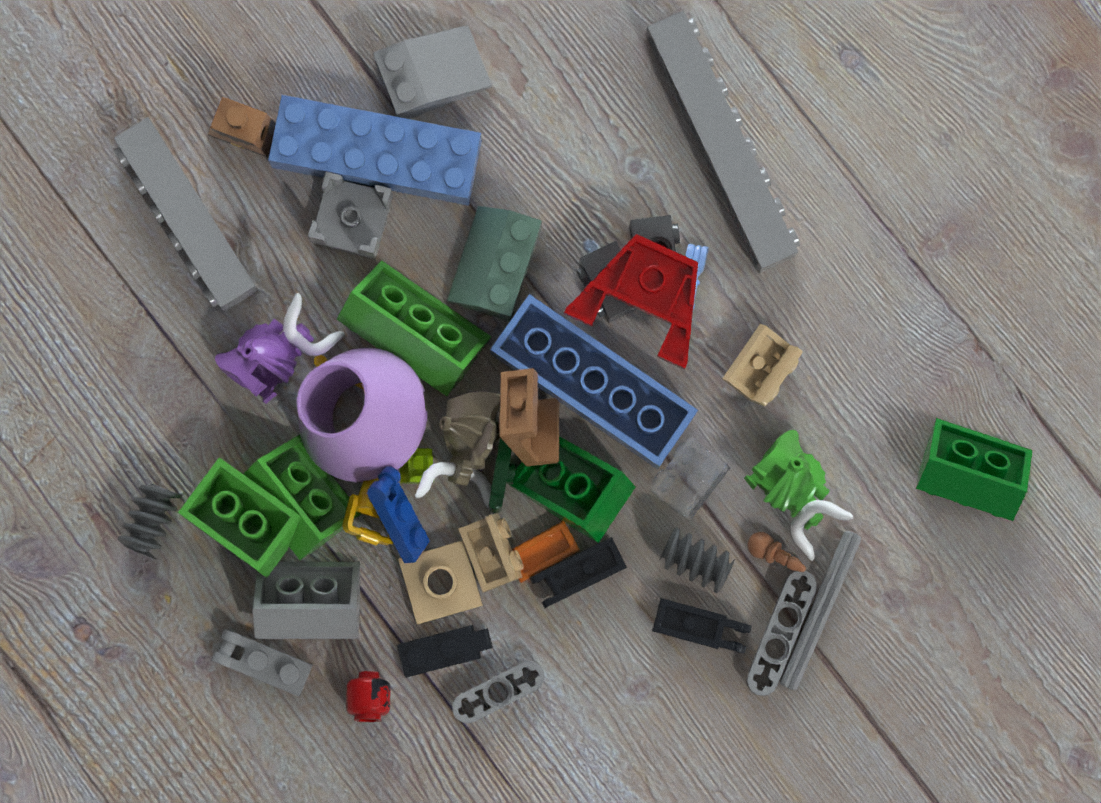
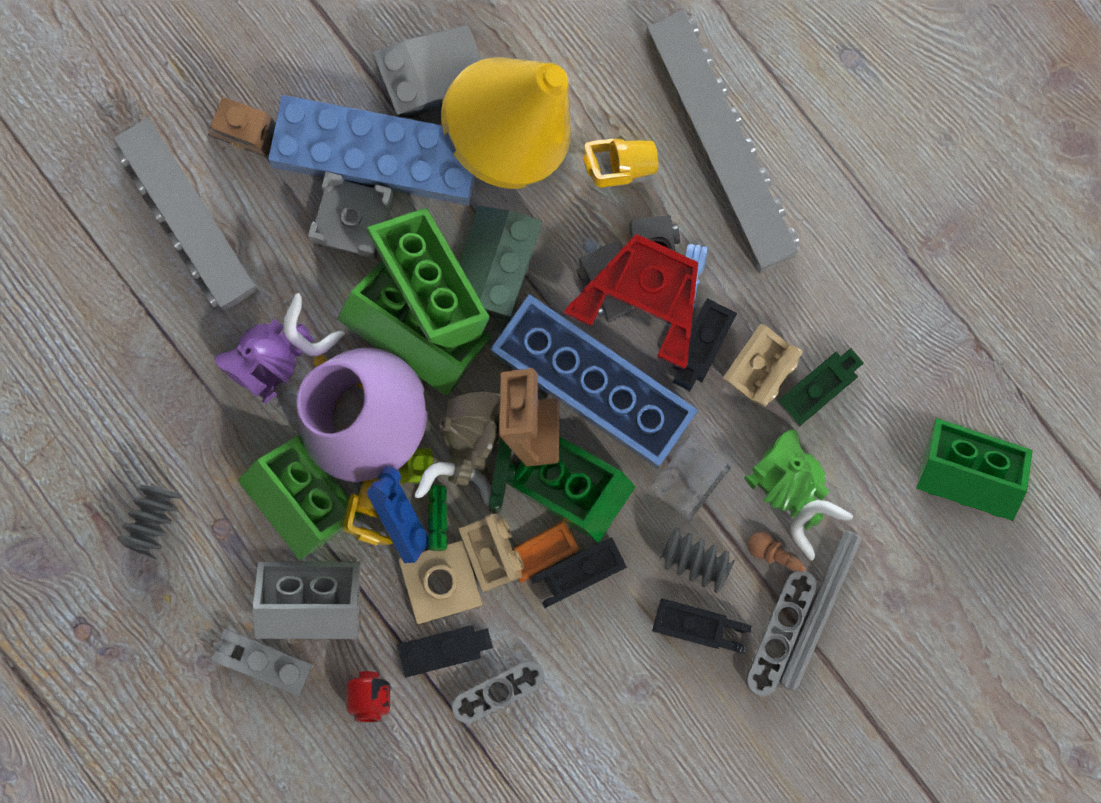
(241, 517): bright green slope -> none
(430, 278): none -> bright green slope
(437, 518): none -> green axle
(509, 120): none -> yellow cone
(627, 158): none -> yellow piece
(704, 343): none -> black hinge
(820, 386): none -> dark green hinge

